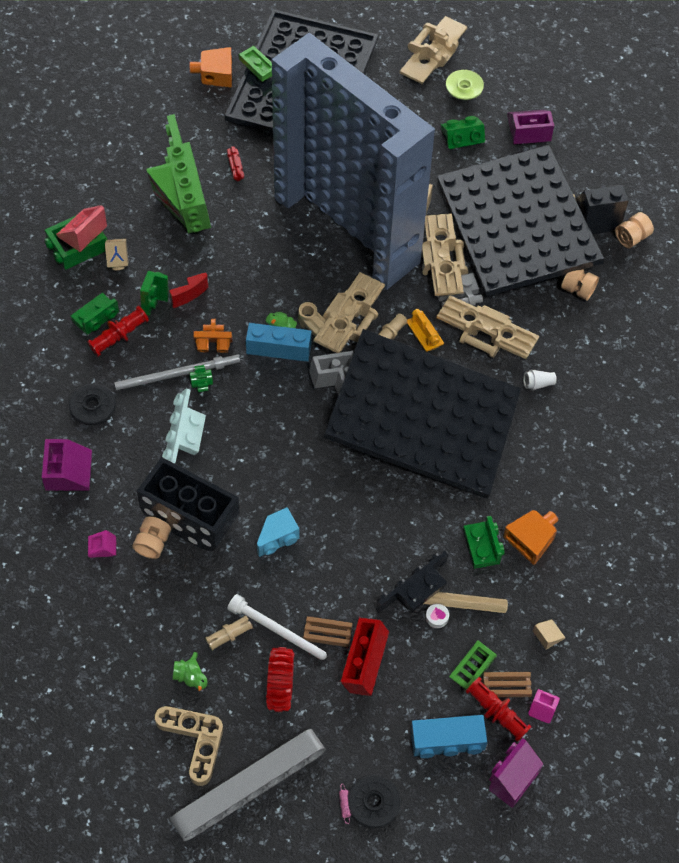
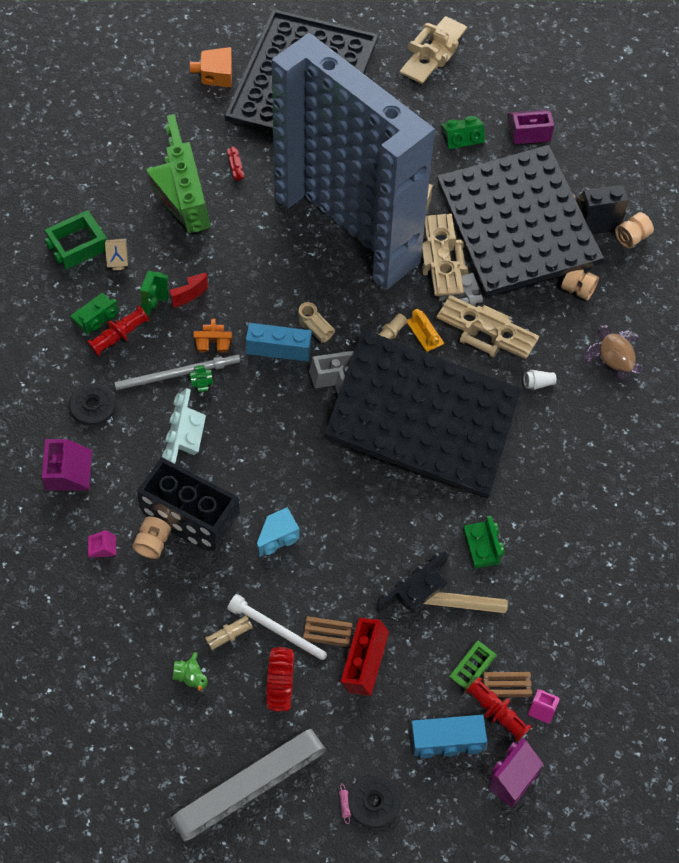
(84, 227): coral slope -> none
(204, 738): tan beam -> none
(257, 63): bright green plate -> none
(280, 319): bright green animal -> none
(344, 308): tan piece -> none
(437, 616): white tile -> none
(464, 84): yellowish green dish -> none
(532, 534): orange torso -> none
(548, 633): tan slope -> none
(615, 351): none -> animal

